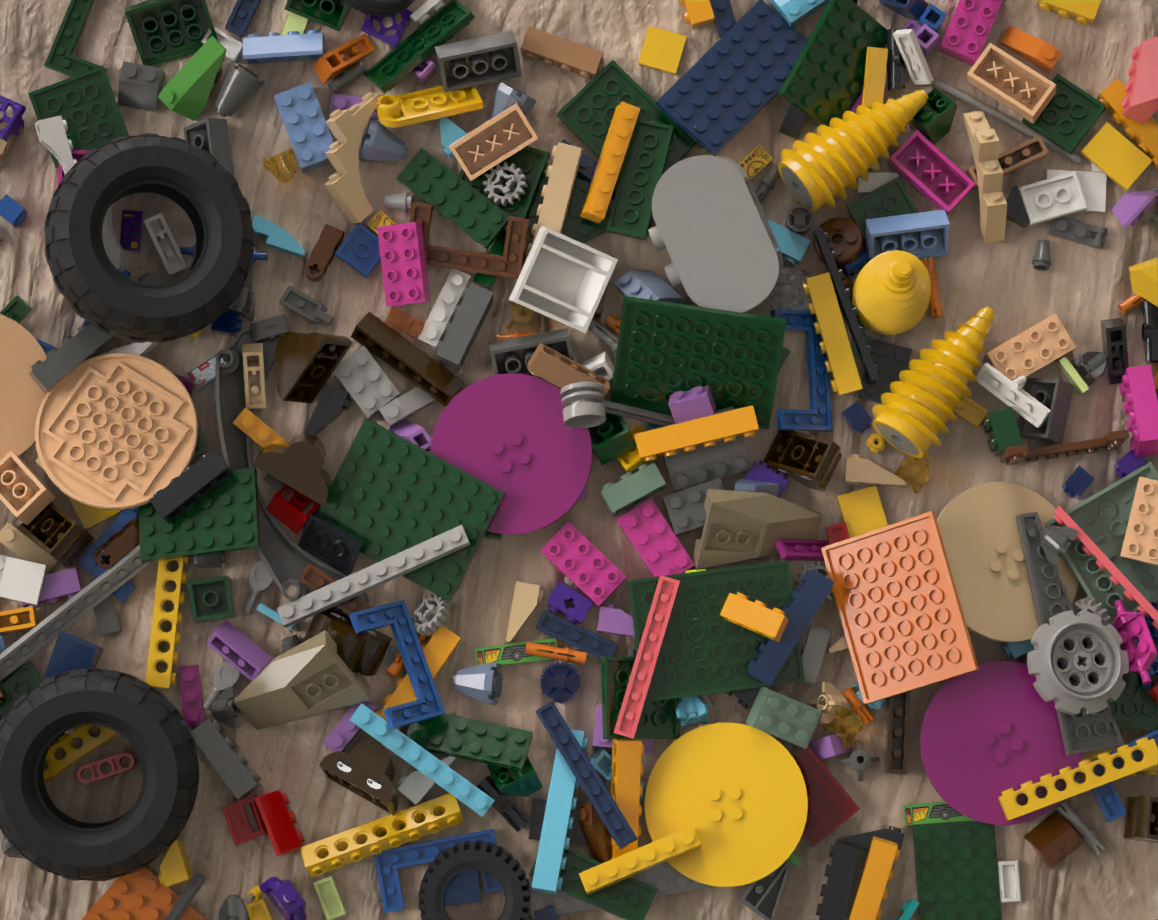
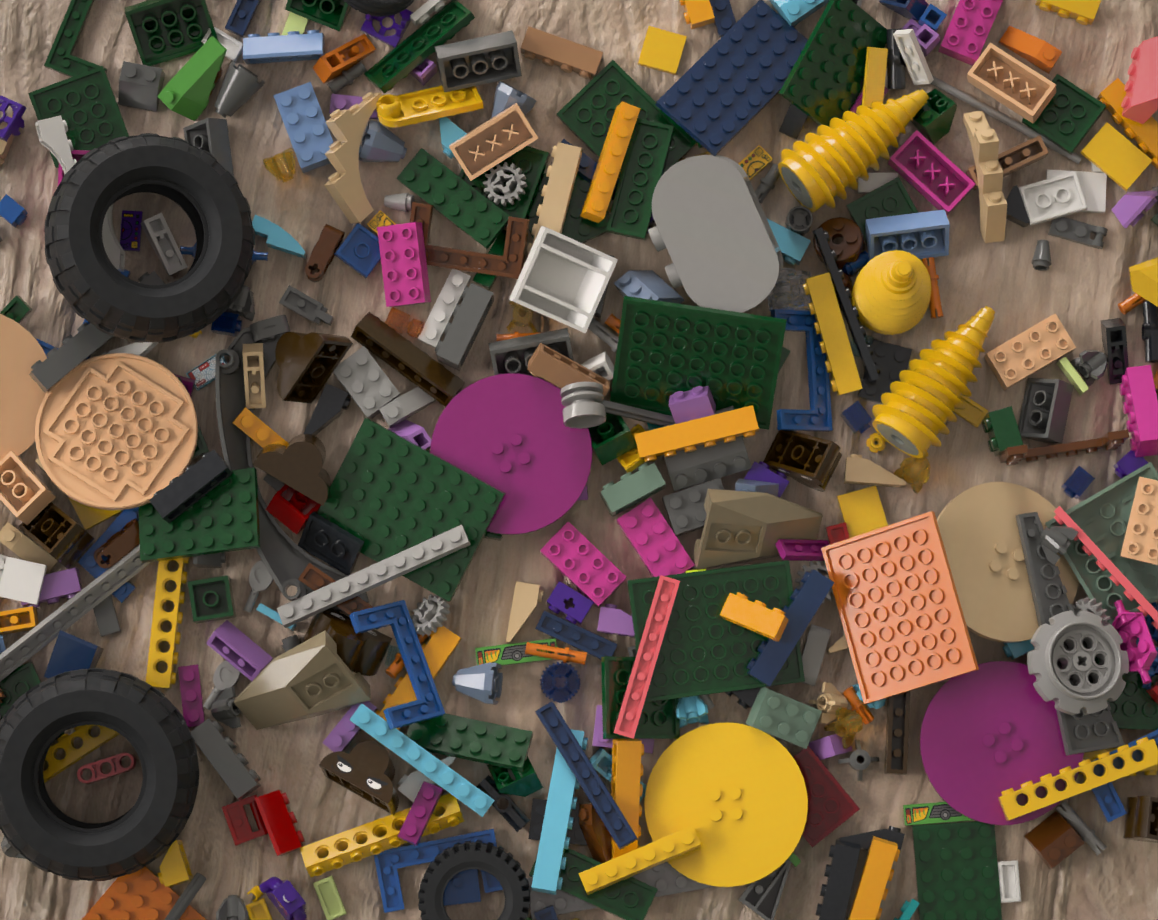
(420, 813): none -> magenta plate
(1012, 394): white plate -> none

